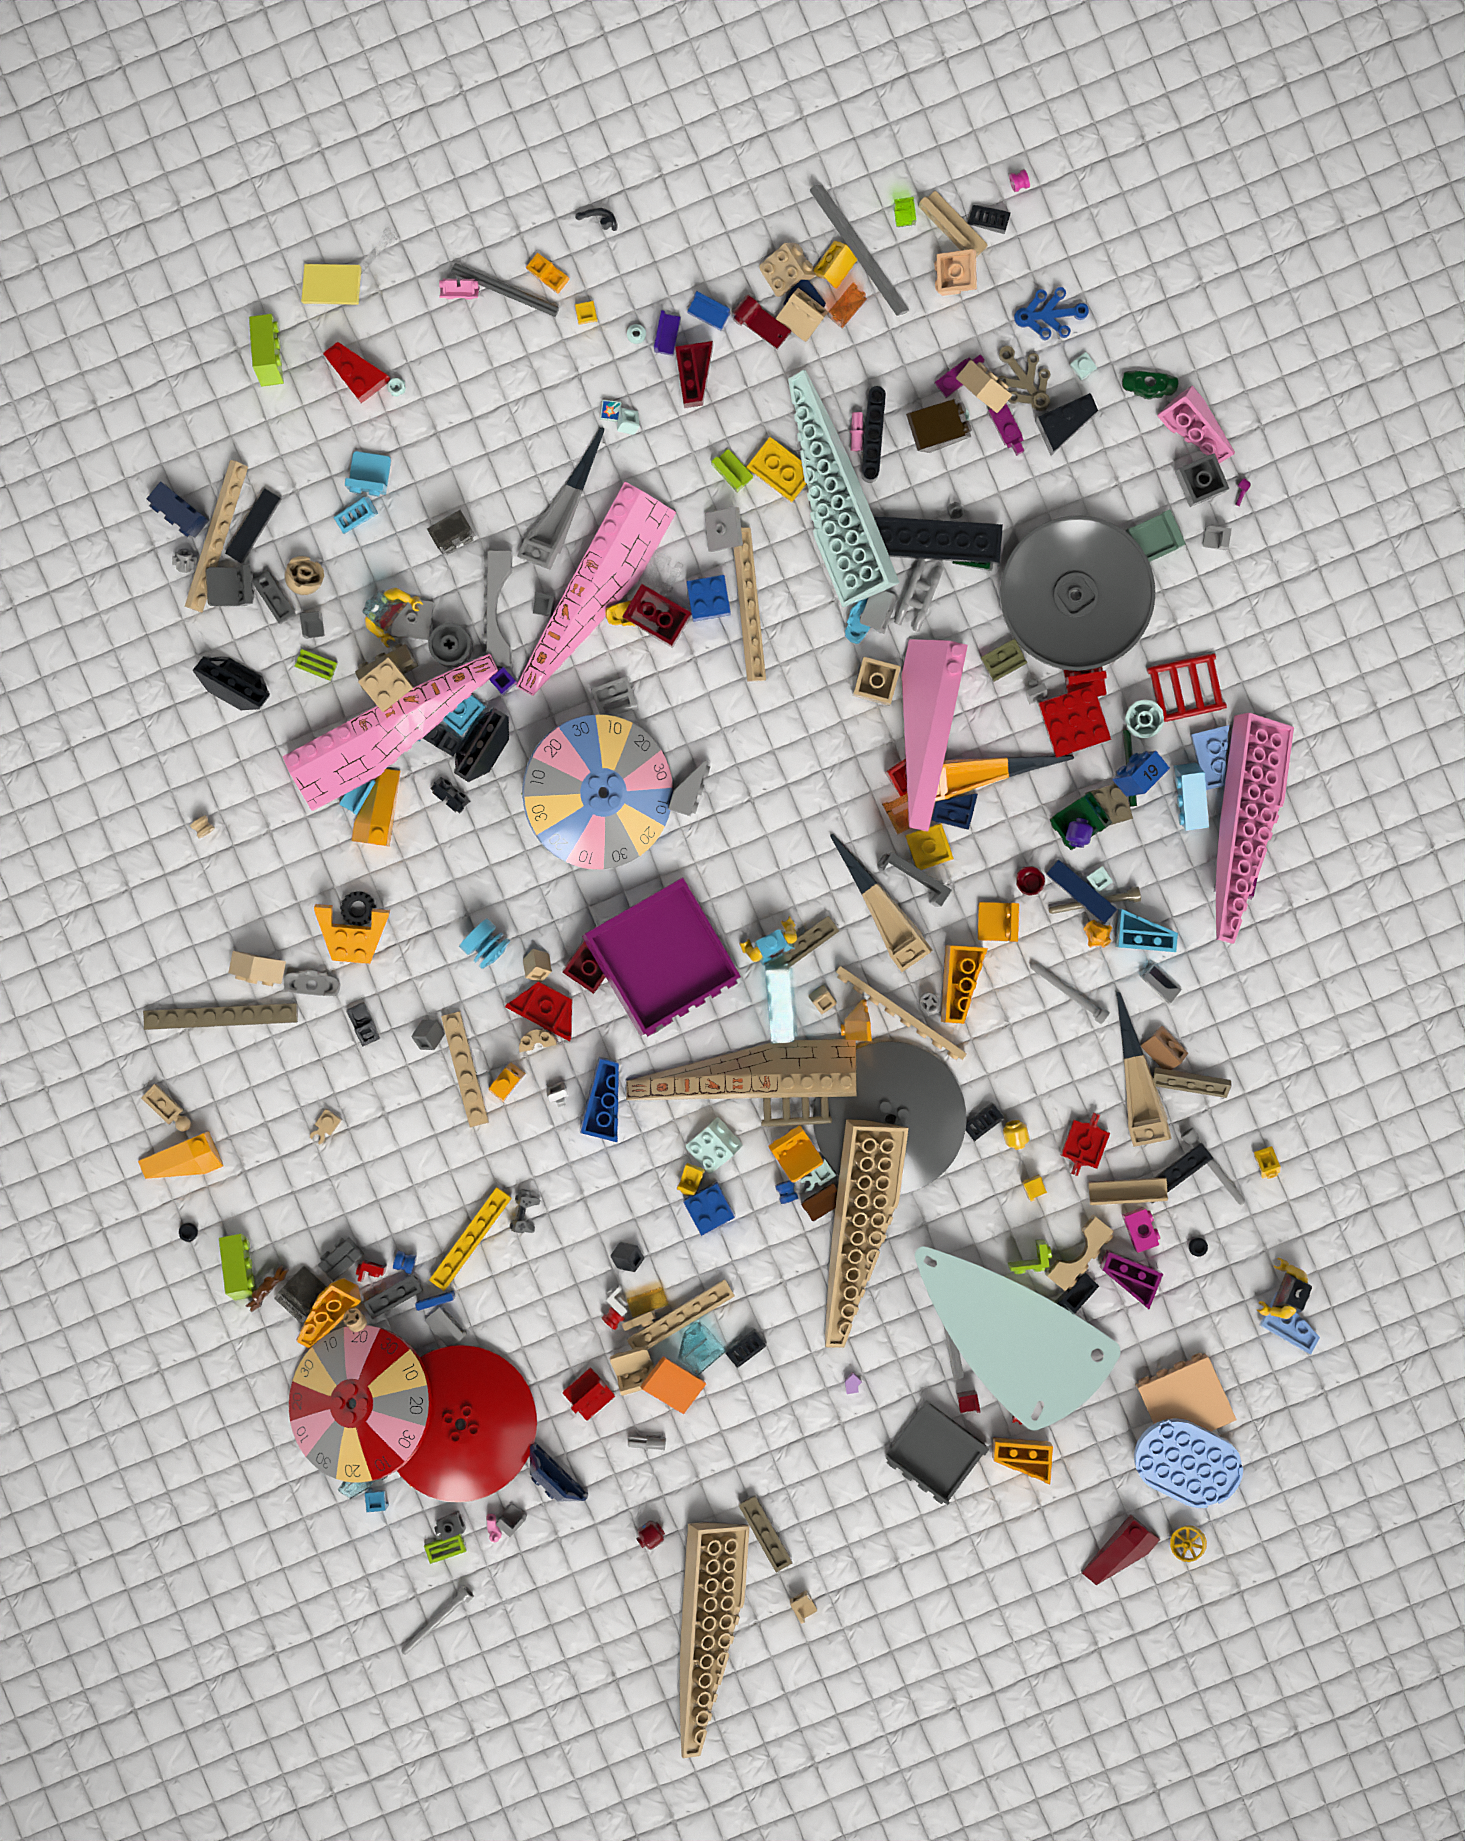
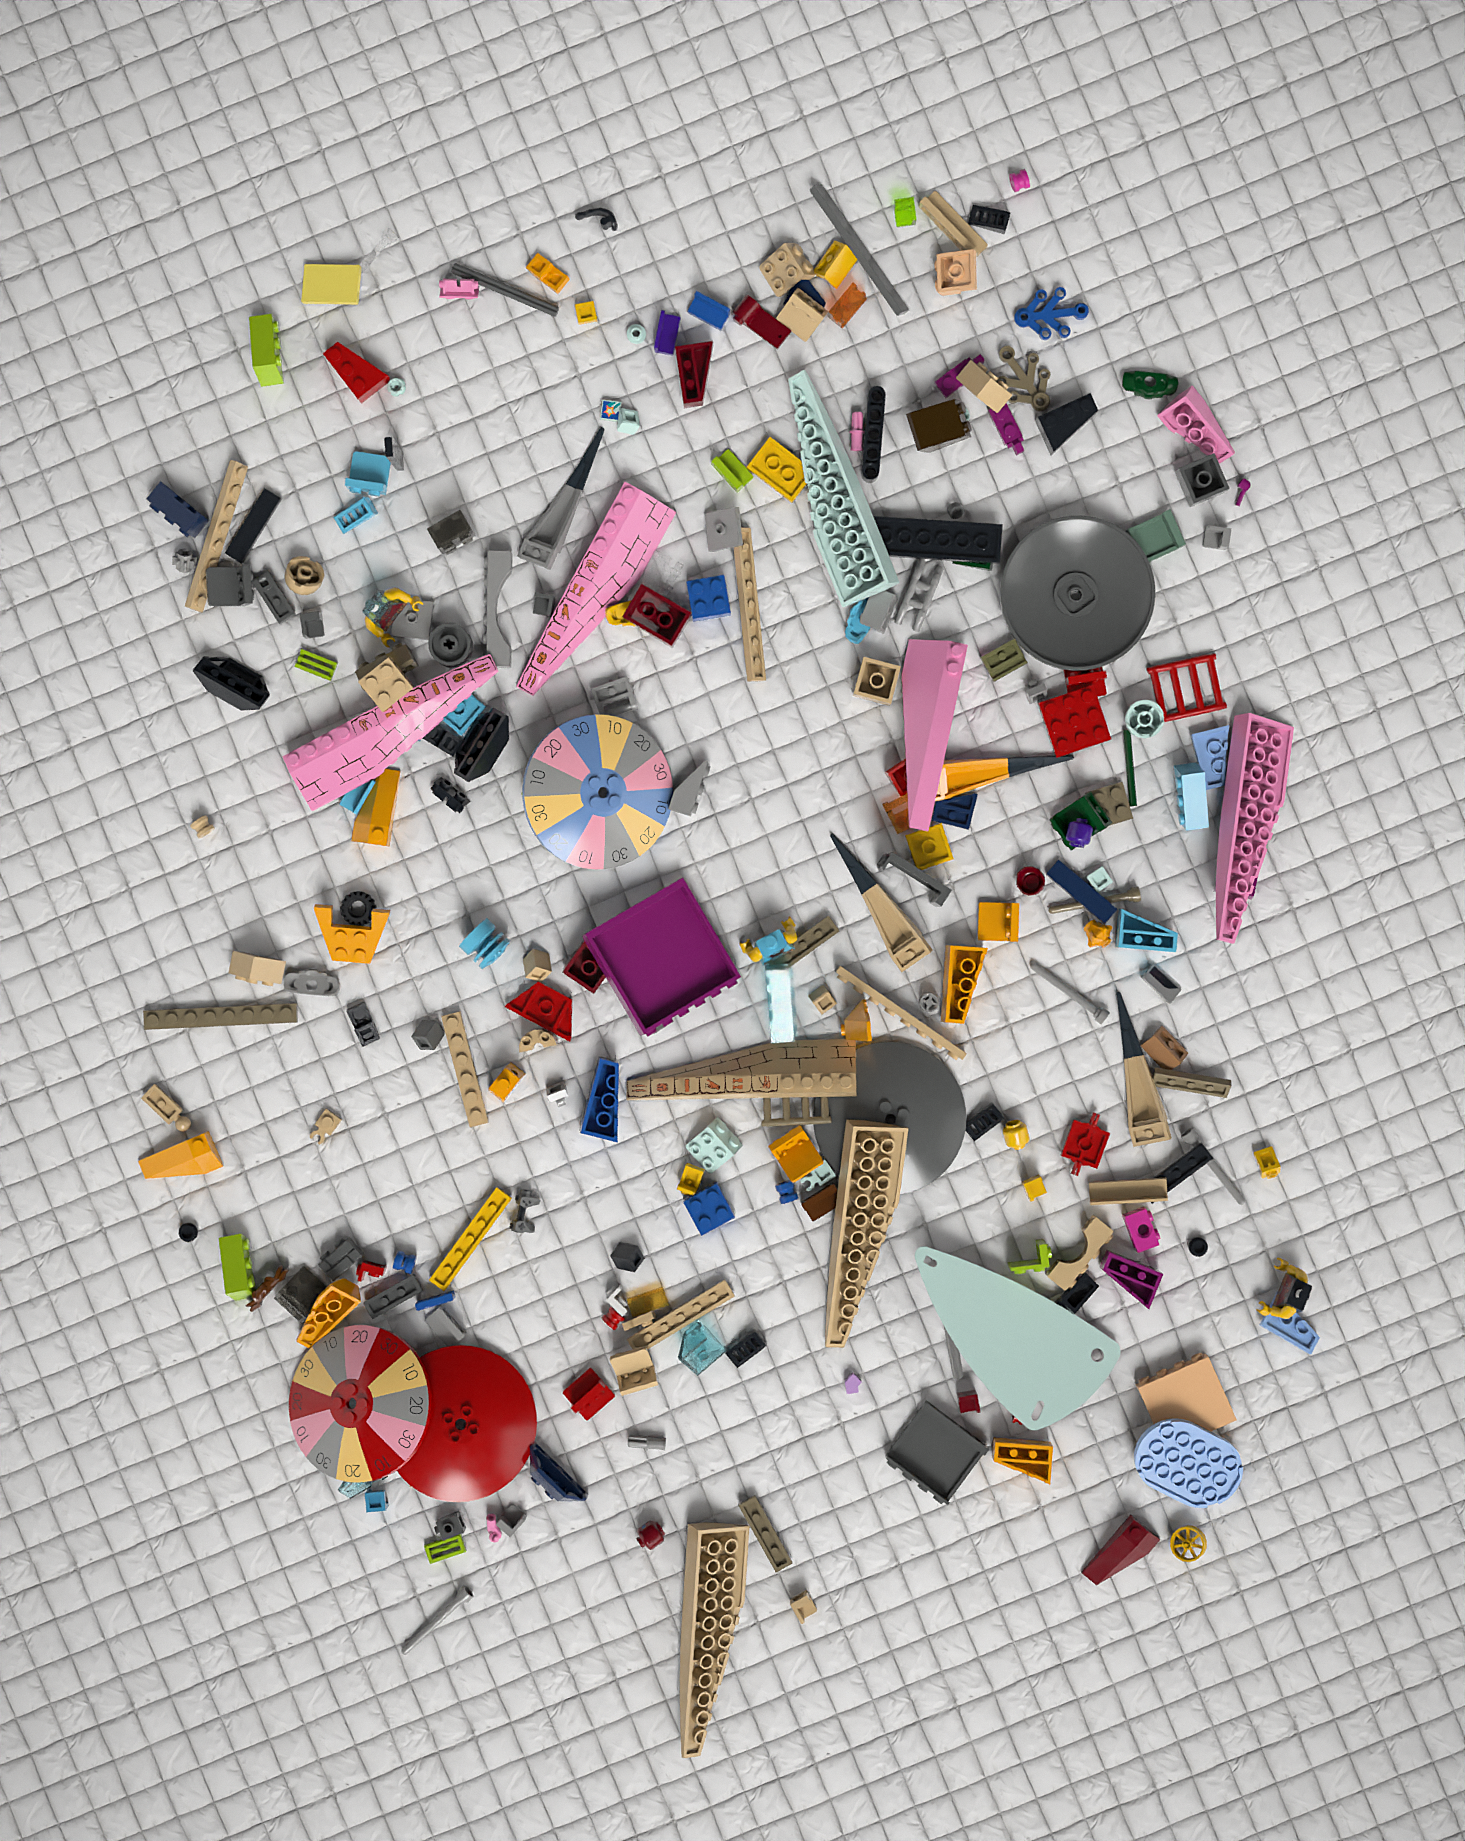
(354, 1320): tan wheel -> none
(394, 453): none -> tile
(503, 681): dark purple brick -> none
(673, 1385): orange tile -> none
(1083, 366): light aqua plate -> none
(1140, 773): blue brick -> none

